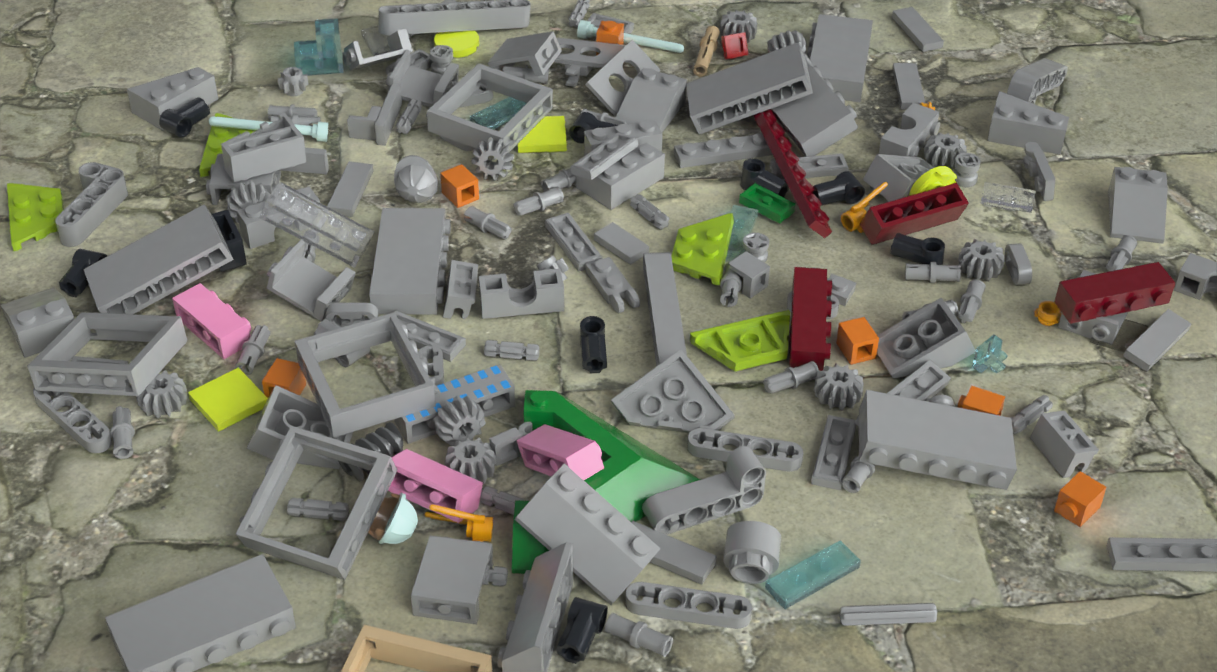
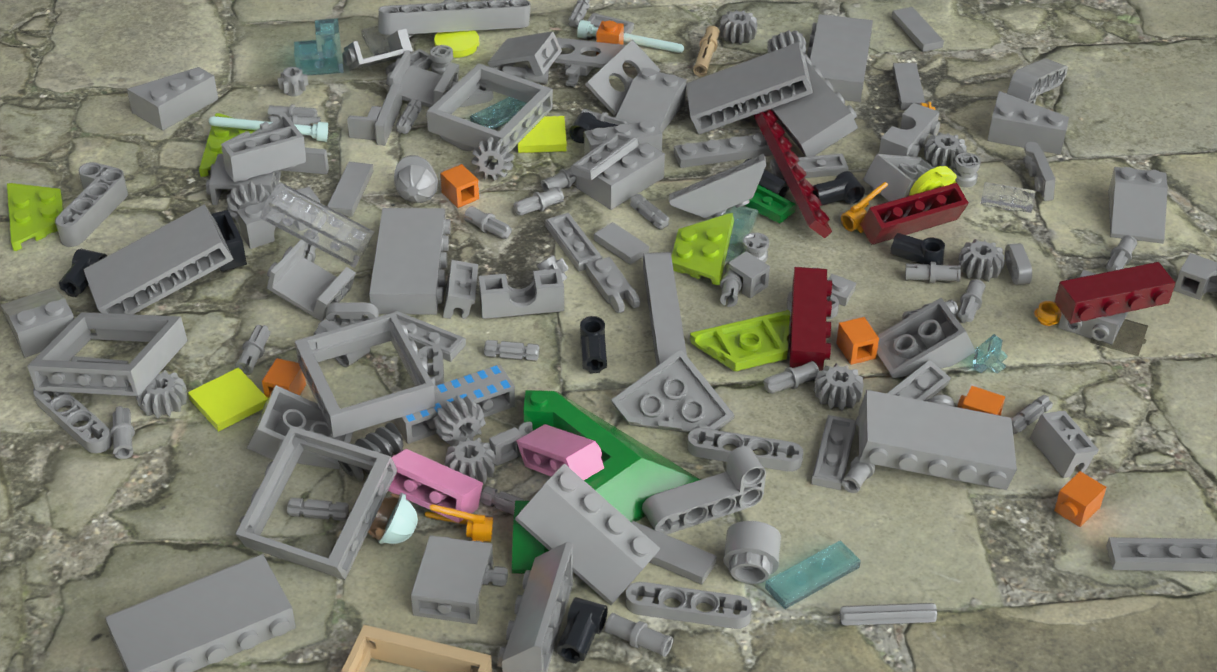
(182, 120): black piece -> none
(212, 320): bright pink brick -> none
(721, 190): none -> light grey wedge
(734, 45): tile -> none
(1157, 340): light grey tile -> none

